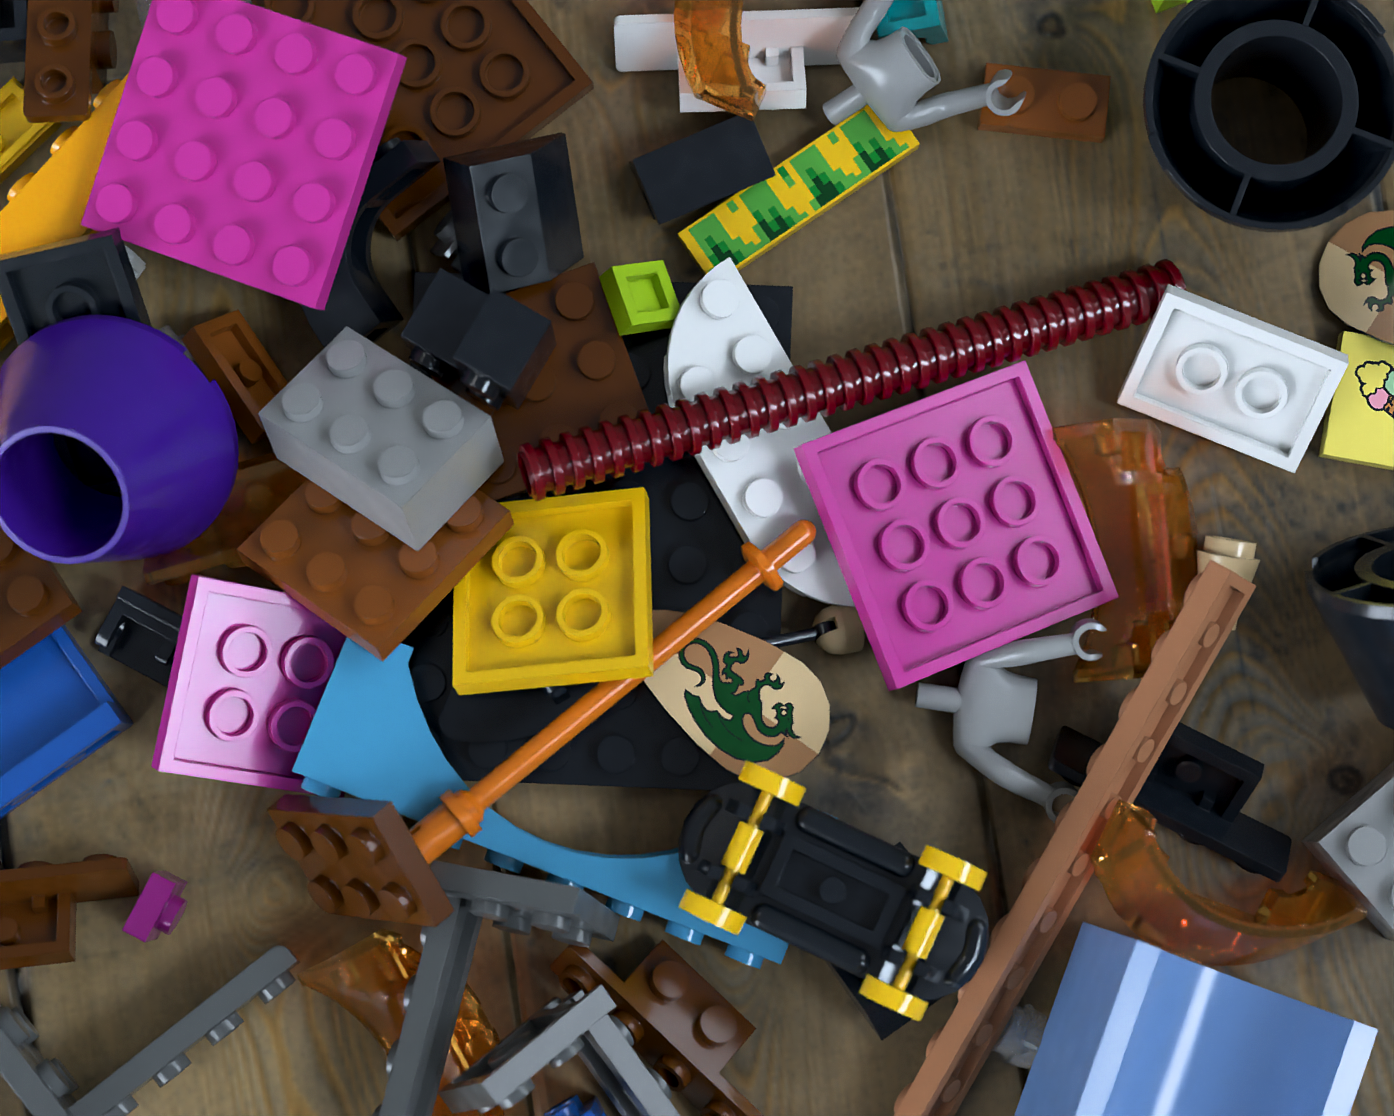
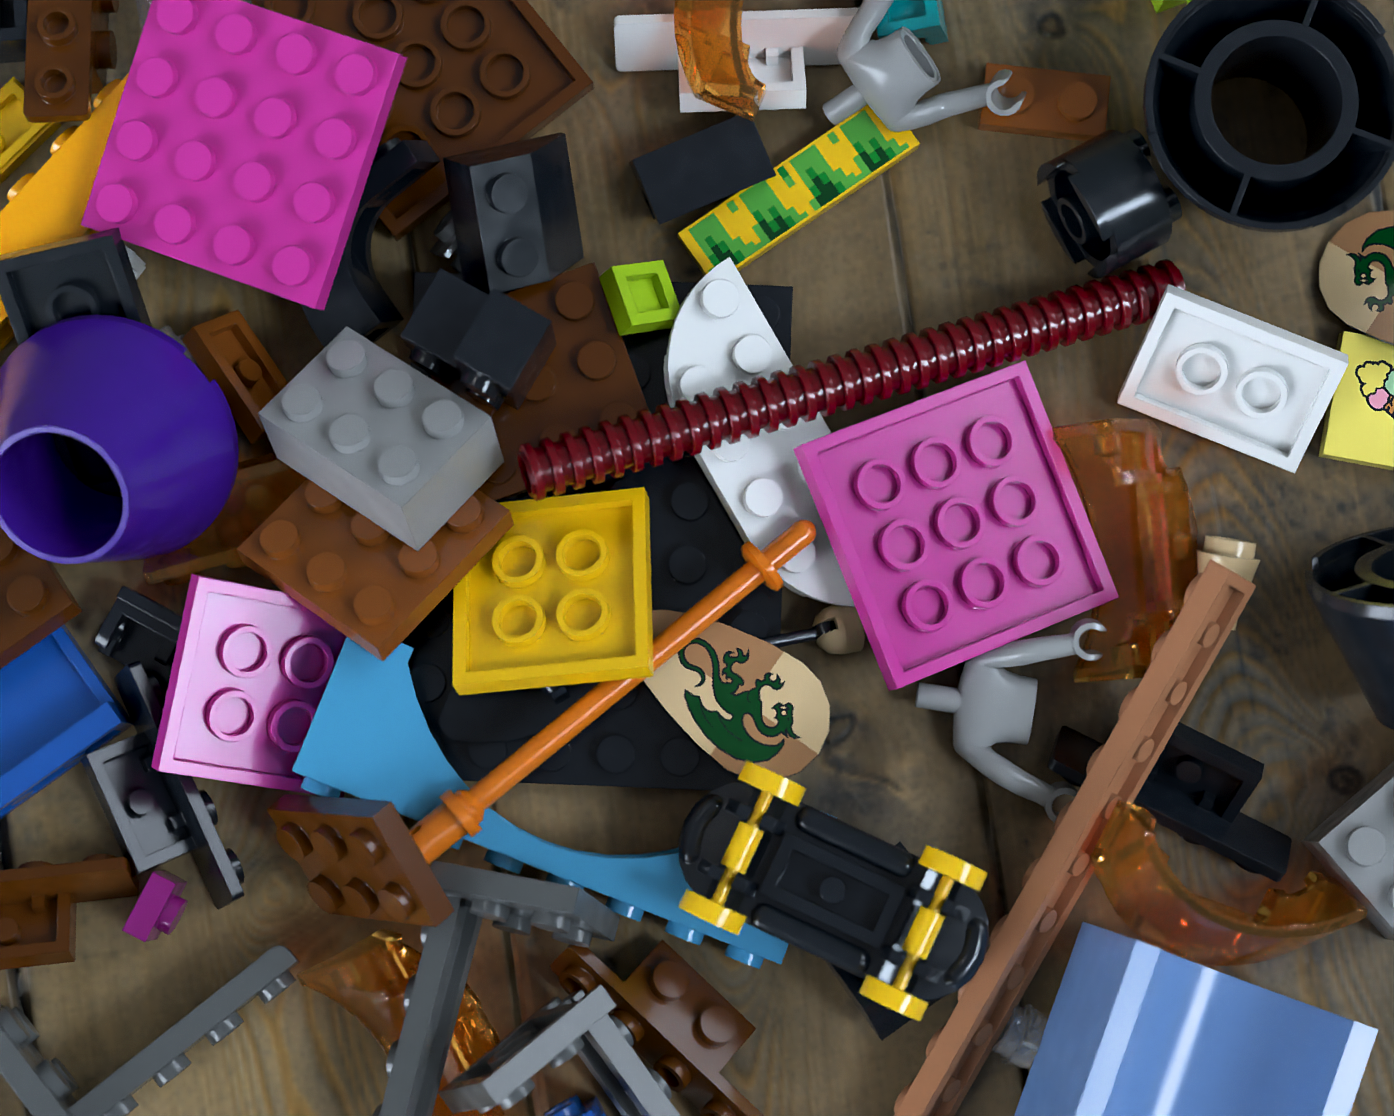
(154, 811): none -> black bracket
(1108, 201): none -> black brick

